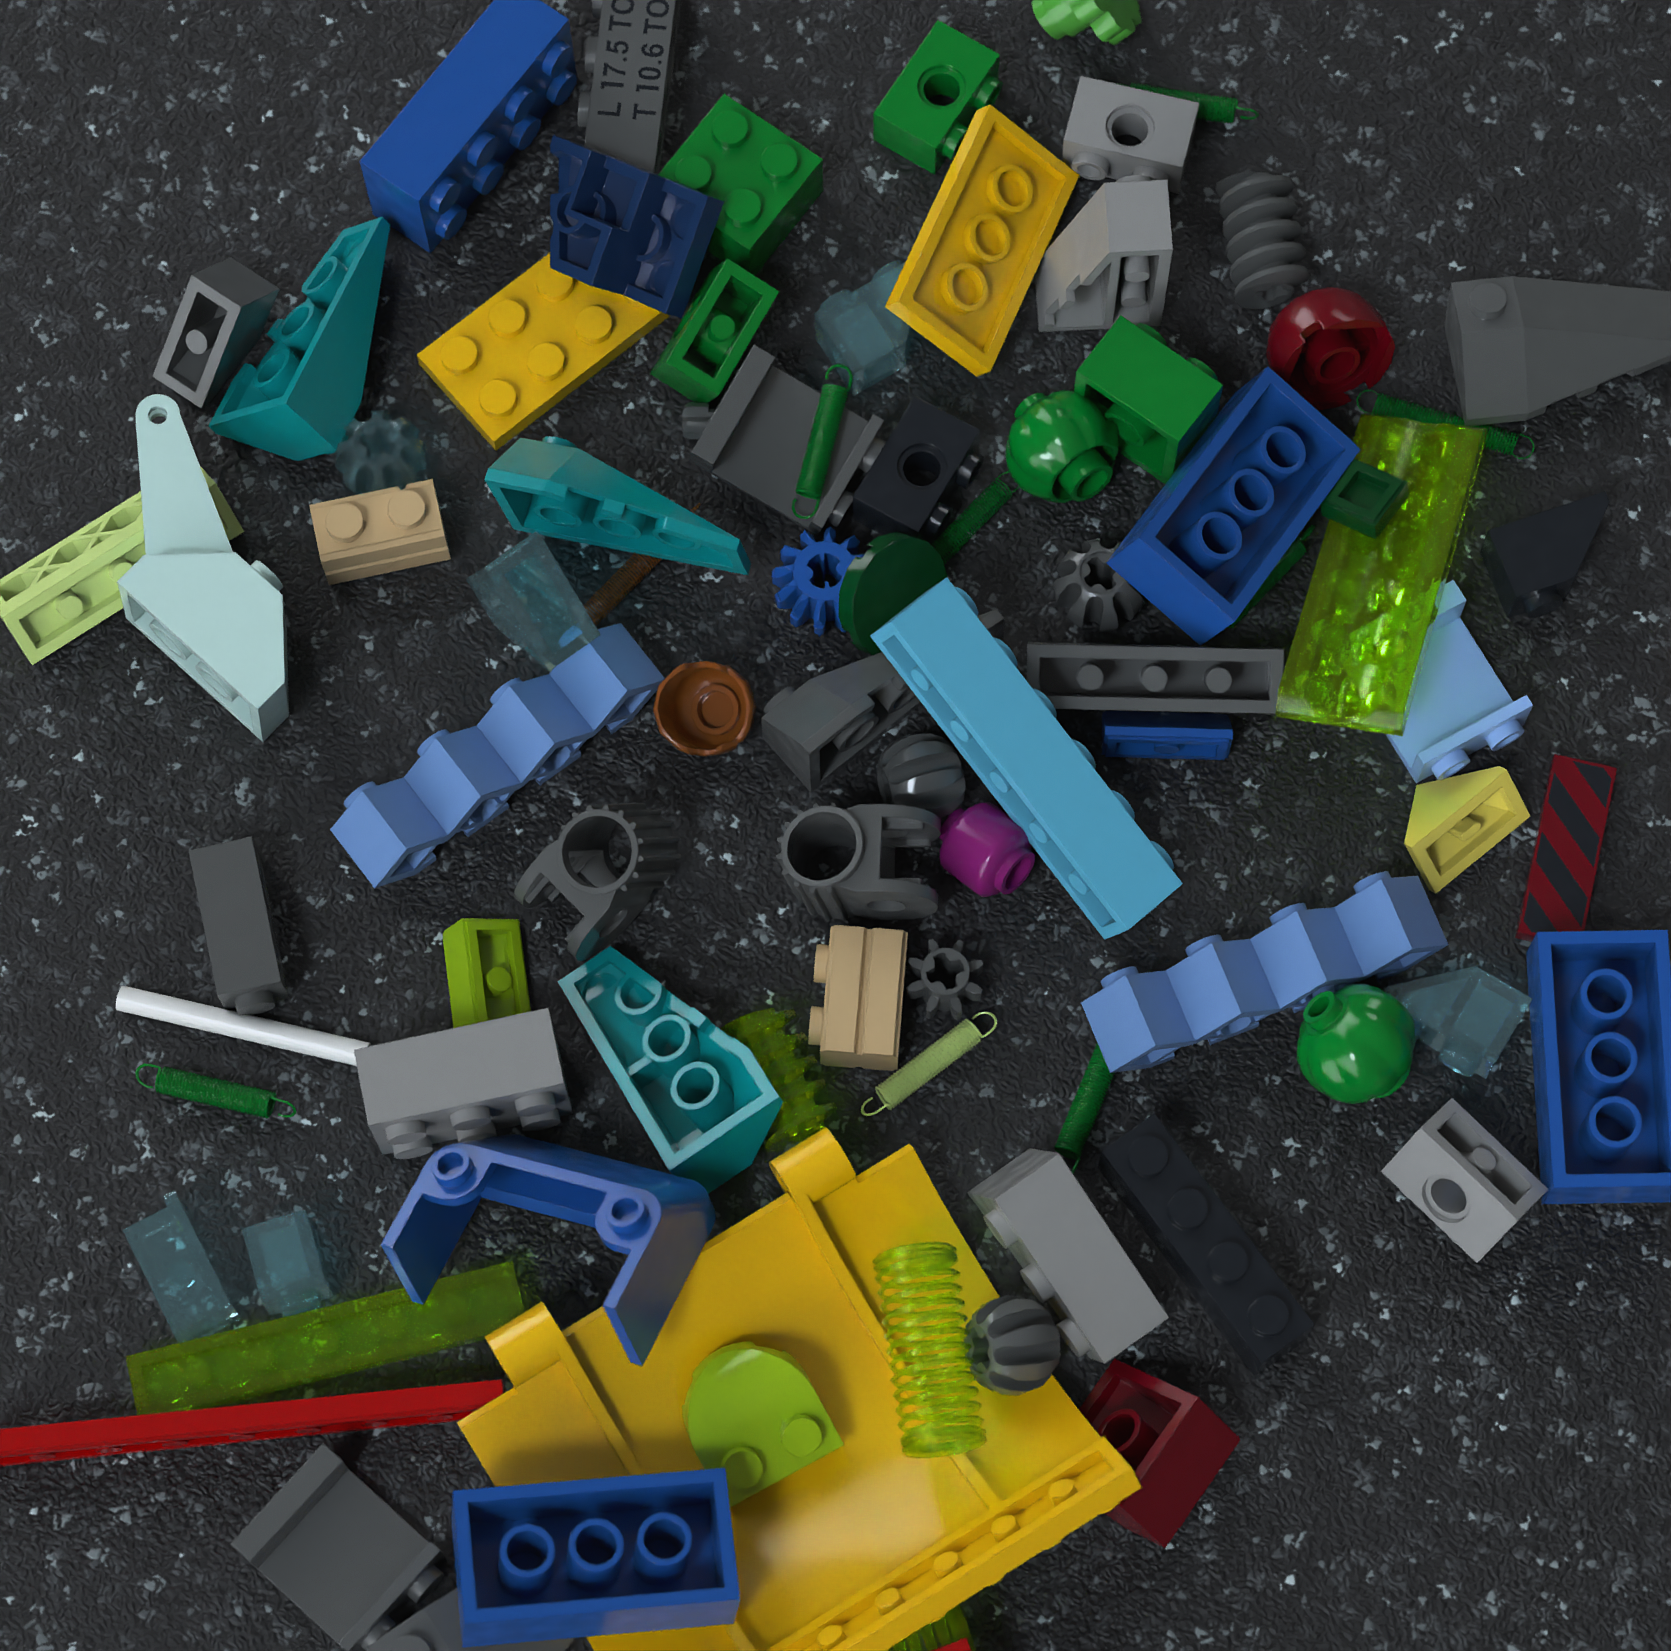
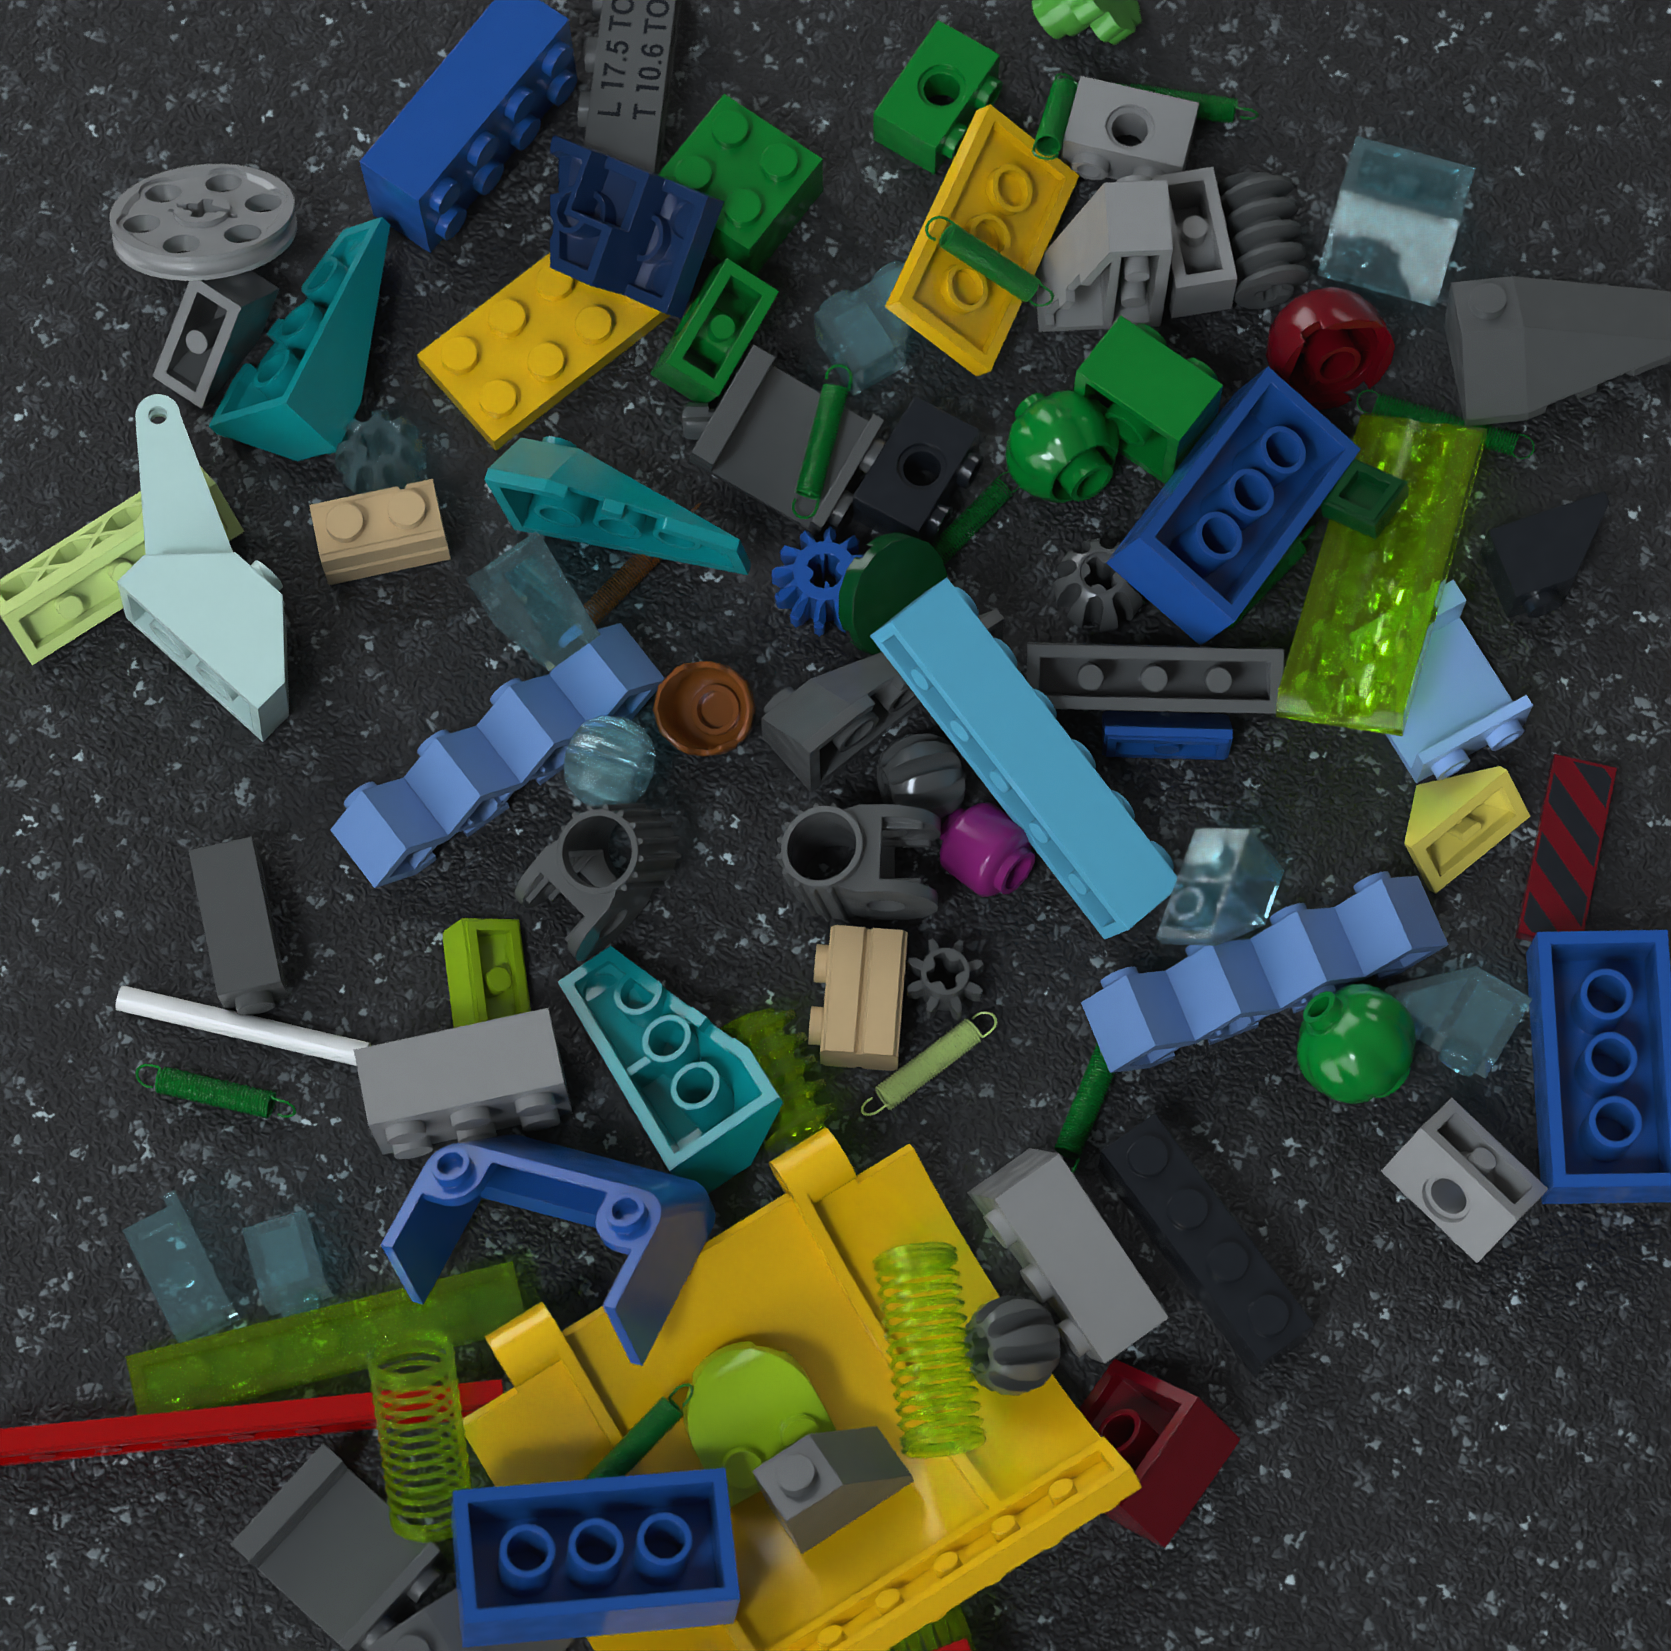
(203, 222): none -> light grey wedge
(421, 1382): none -> clear neon green piece
(609, 761): none -> clear light blue piece
(640, 1438): none -> green piece
(830, 1481): none -> dark grey slope
(989, 262): none -> green piece
(1055, 117): none -> green piece
(1202, 260): none -> light grey brick
(1220, 889): none -> clear light blue slope
(1396, 221): none -> clear light blue slope

